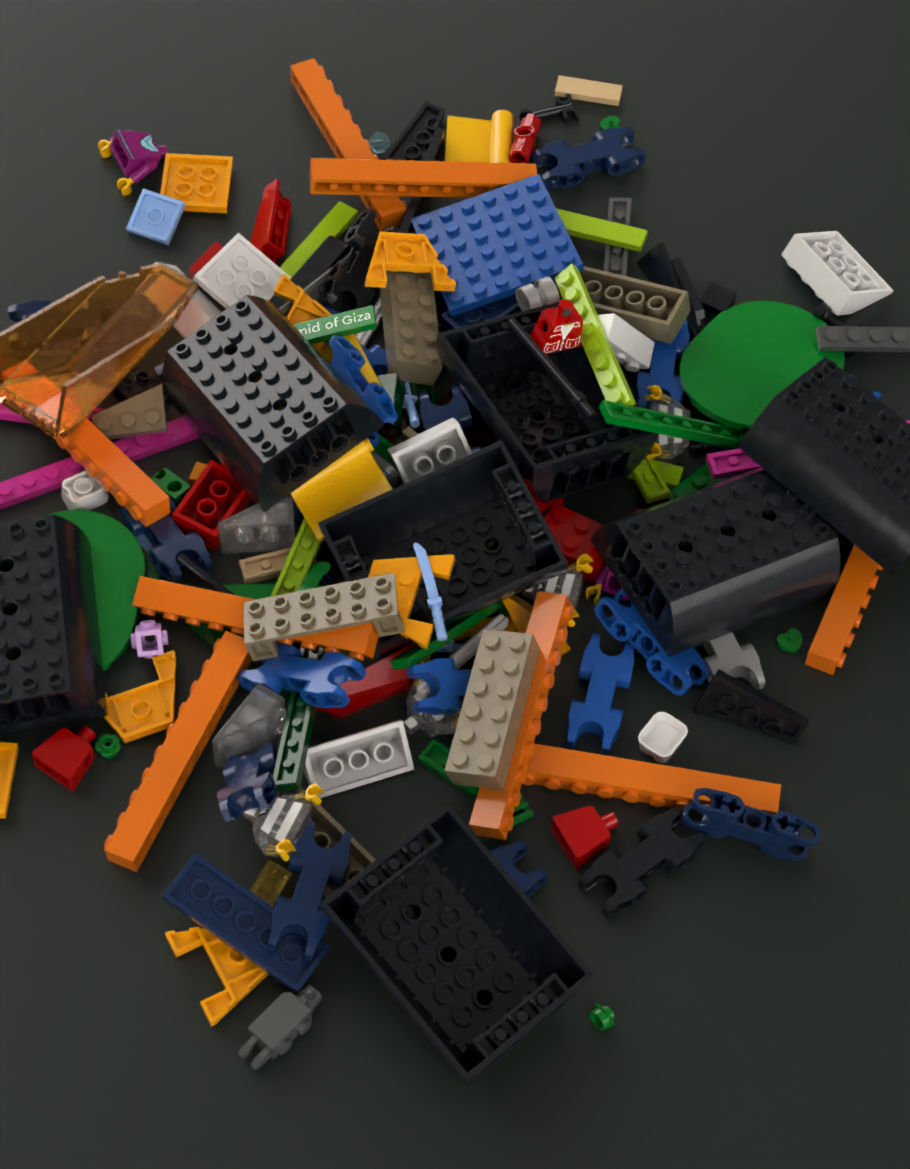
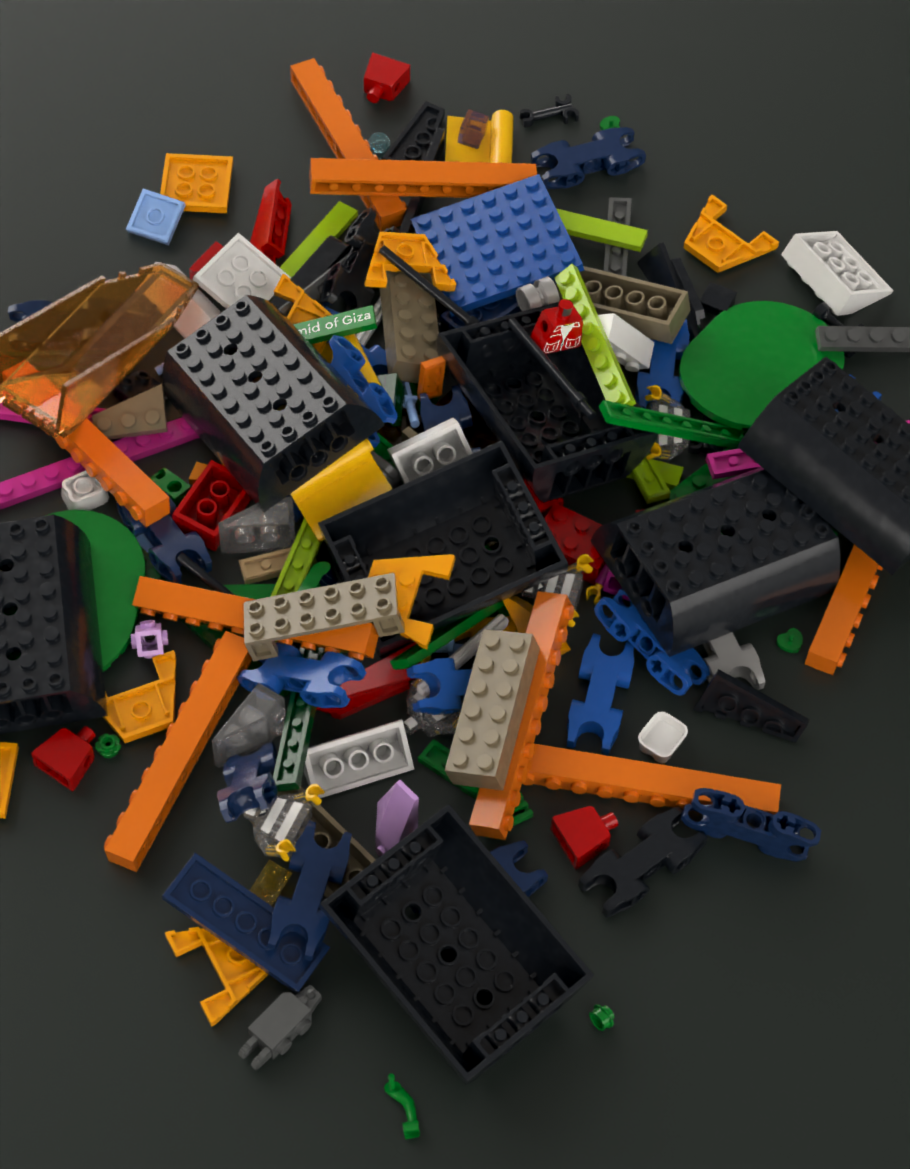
(135, 154): magenta torso -> none
(385, 78): none -> red torso
(395, 817): none -> lavender wedge
(397, 1092): none -> green piece
(428, 287): none -> black bar
(431, 377): none -> orange plate
(434, 601): light blue sword -> none
(473, 129): none -> panel
(525, 139): red piece -> none
(588, 90): tan tile -> none
(718, 245): none -> light orange wing

